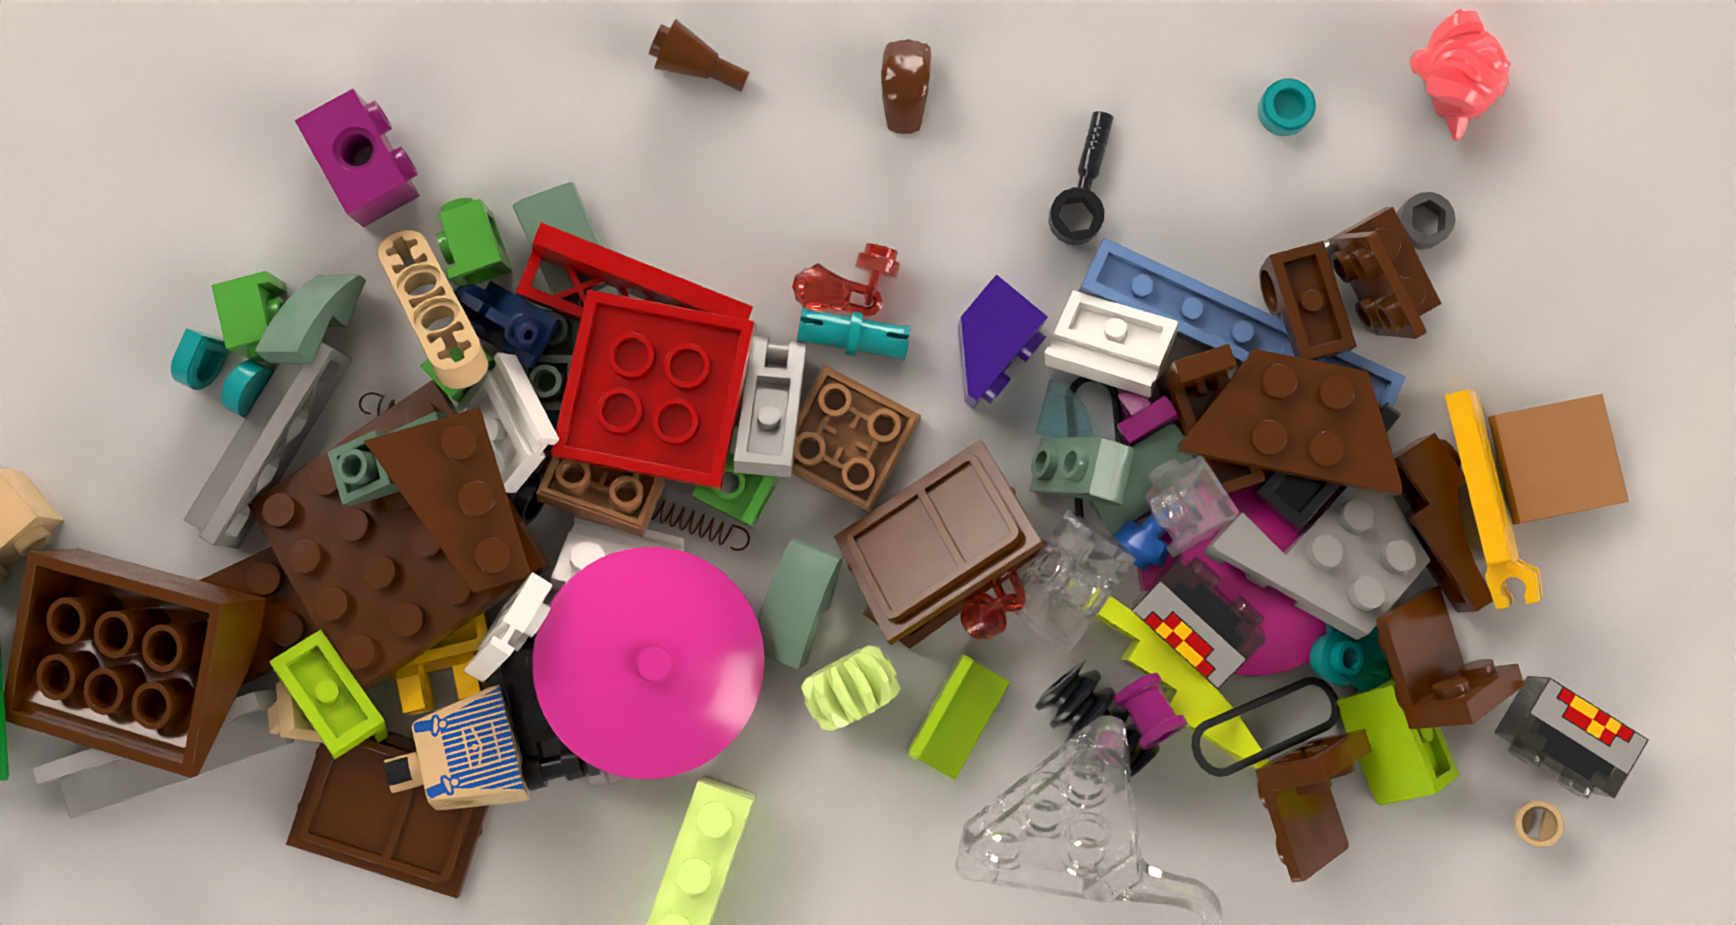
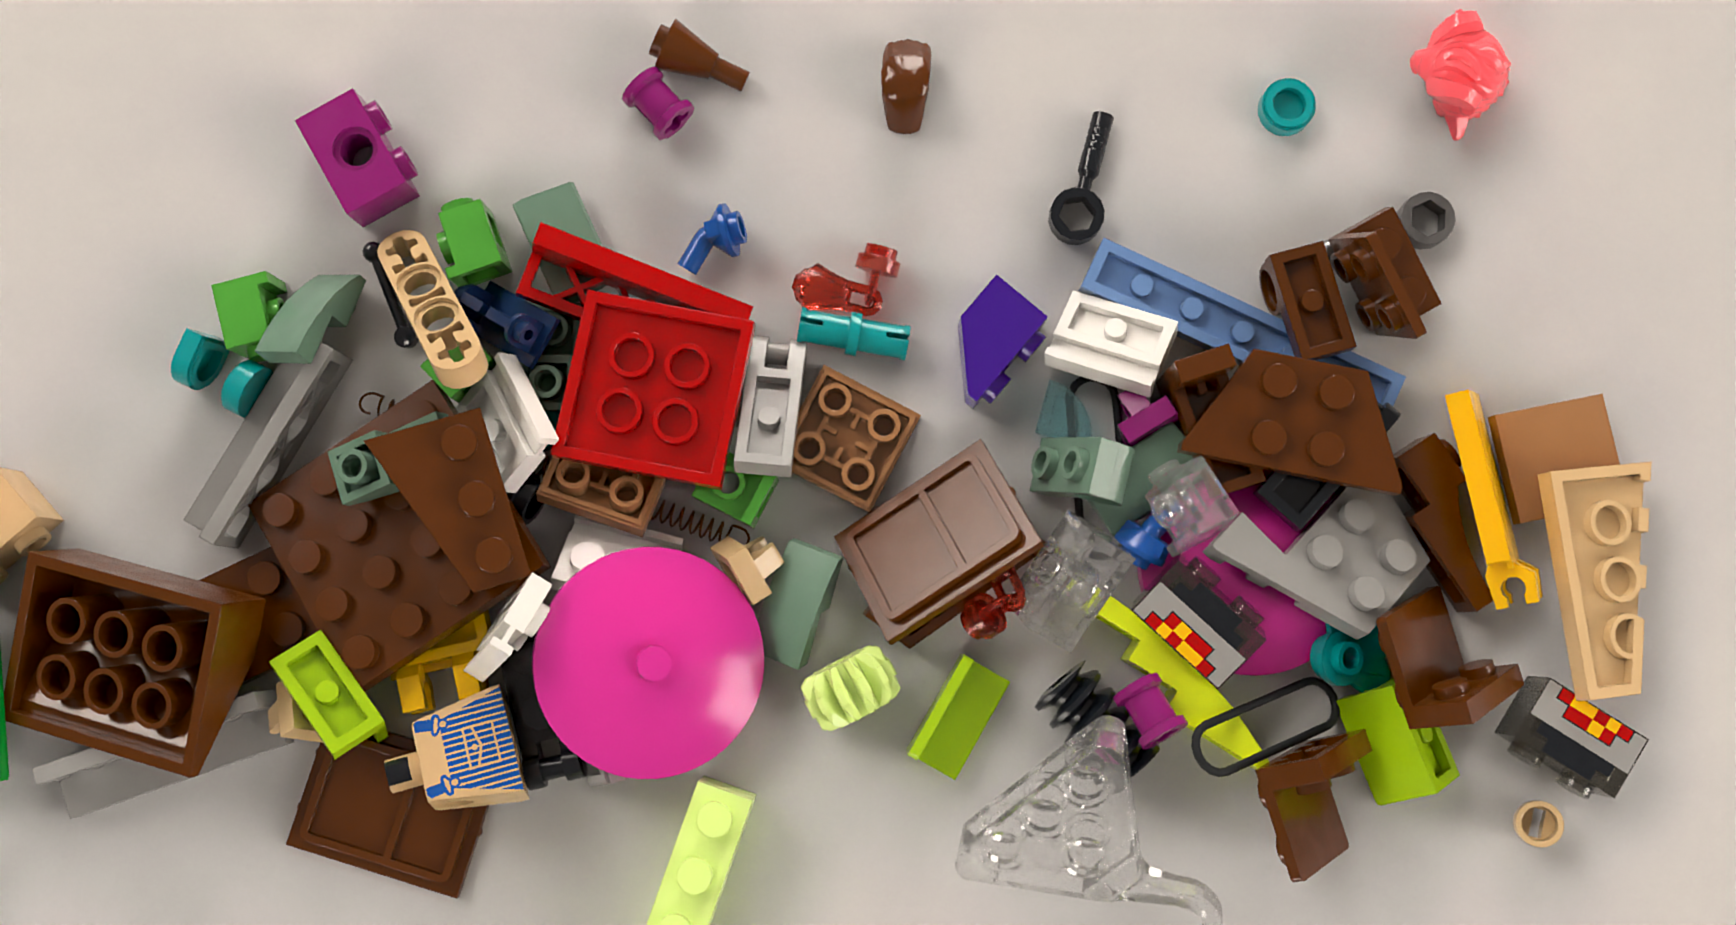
(404, 335): none -> black hinge
(657, 103): none -> magenta bush
(723, 231): none -> blue plate
(748, 565): none -> tan tile
(1595, 552): none -> tan wing

